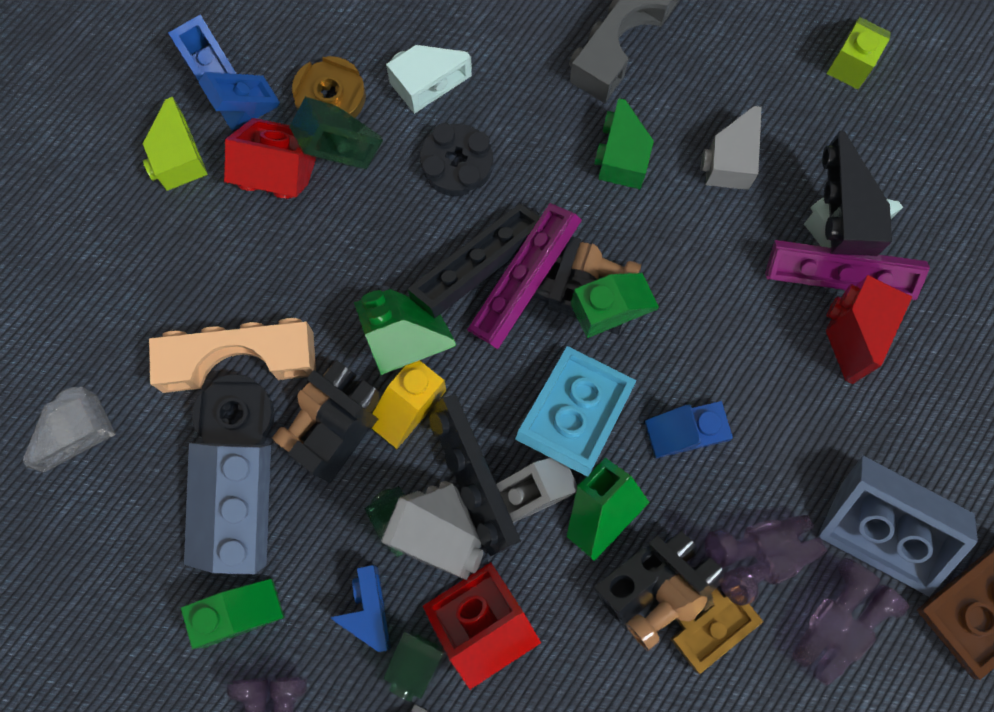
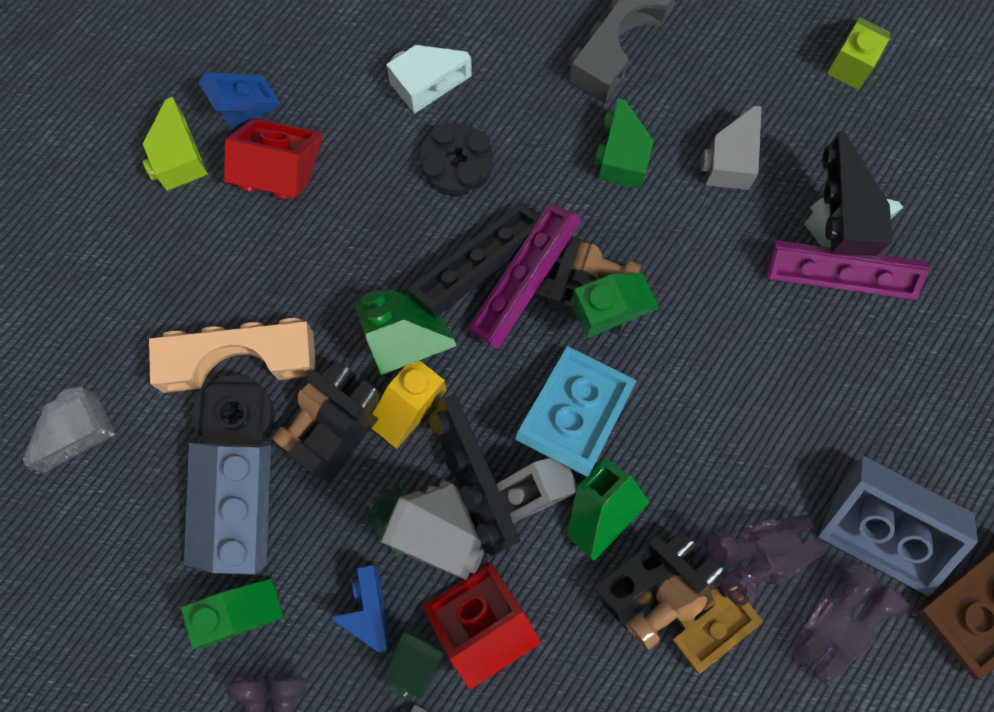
(200, 48): blue slope -> none
(331, 72): pearl gold plate -> none
(334, 134): clear green slope -> none
(688, 429): blue slope -> none
(865, 326): red slope -> none

